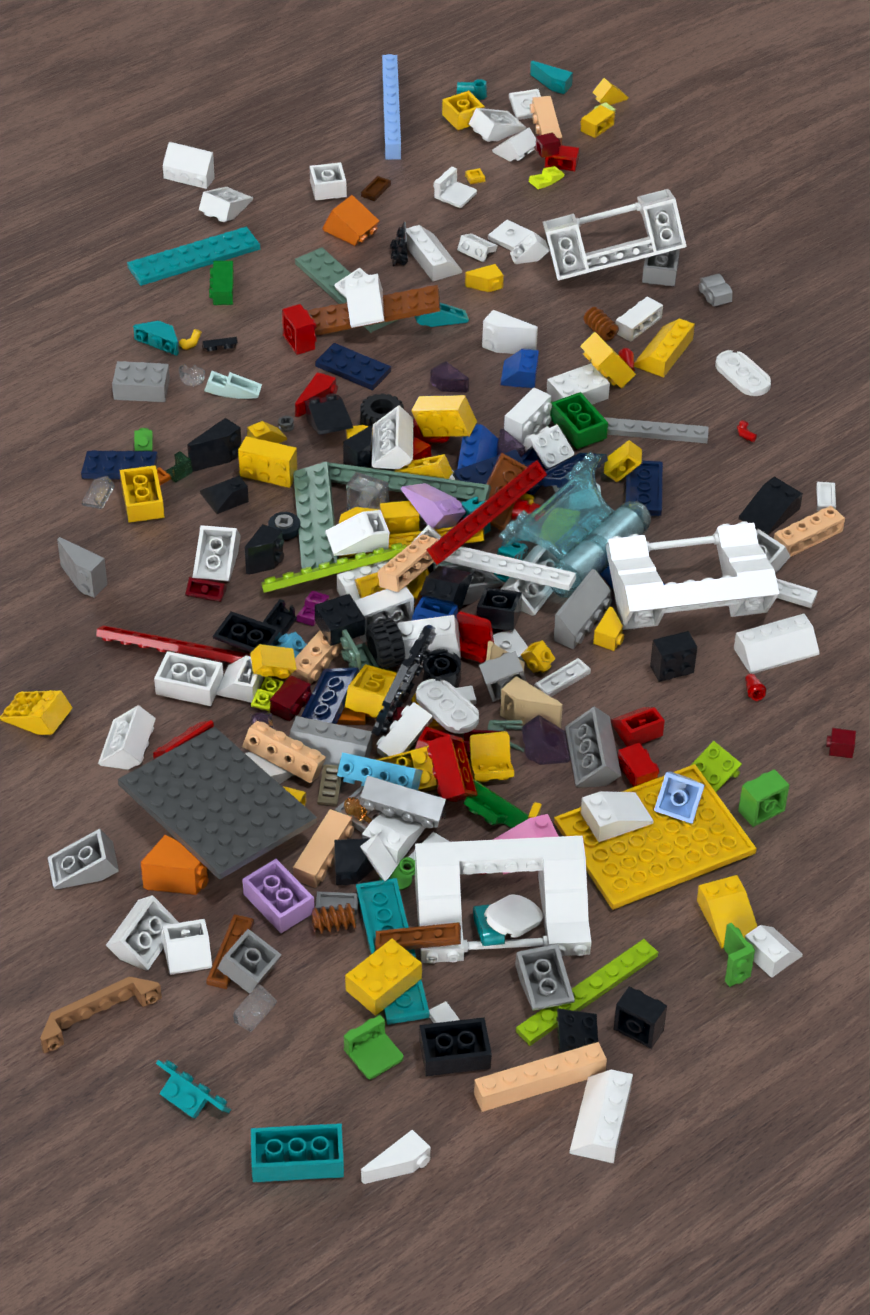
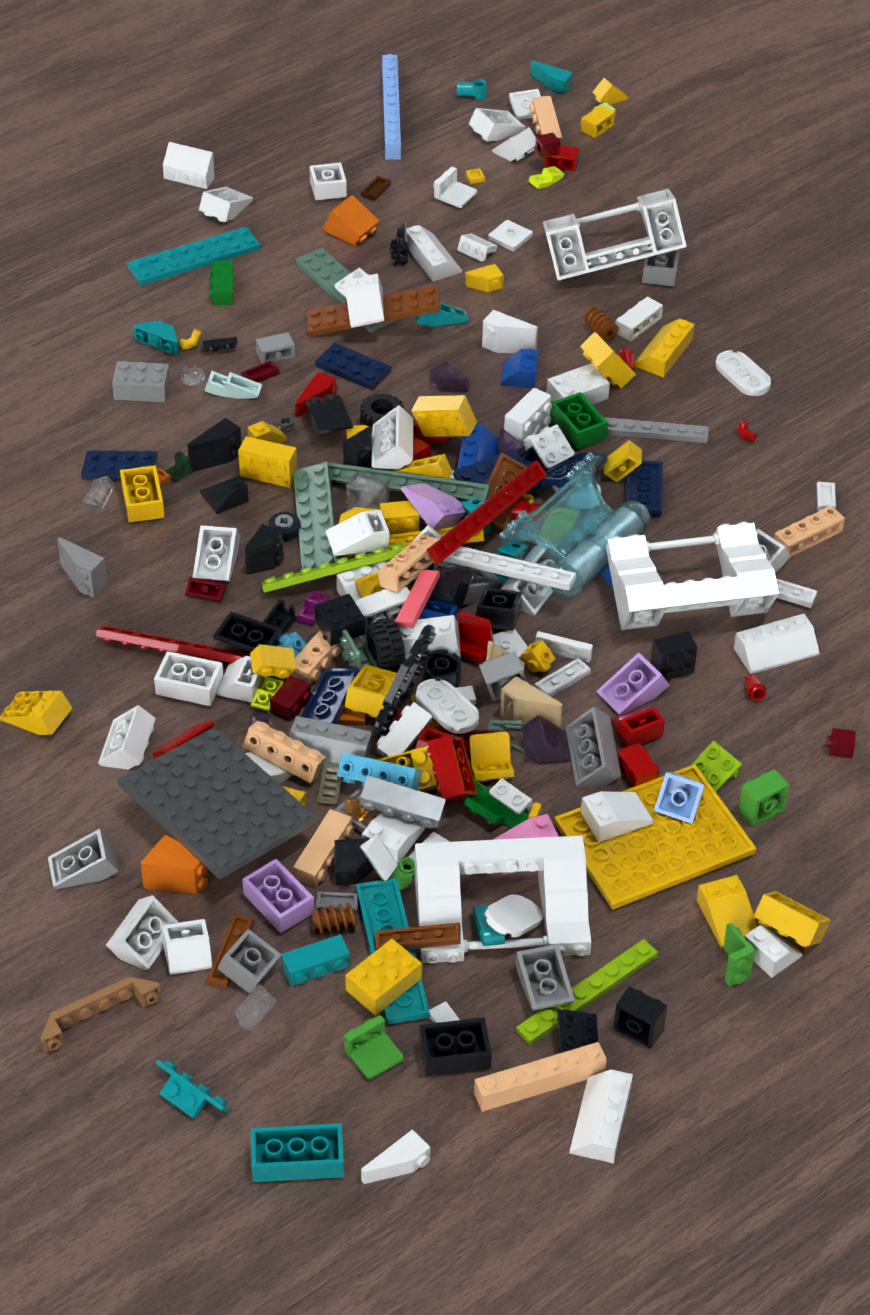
(143, 439): bright green bracket -> none
(261, 372): none -> dark red tile
(275, 348): none -> light grey brick
(299, 329): red brick -> none
(315, 960): none -> teal brick
(417, 598): none -> coral tile
(460, 109): yellow brick -> none
(511, 797): none -> white bracket
(530, 249): white slope -> none
(566, 647): none -> white plate
(582, 610): light grey slope -> none
(609, 631): yellow slope -> none
(633, 685): none -> lavender slope
(715, 290): light grey brick -> none
(772, 505): black slope -> none
(791, 919): none -> yellow brick

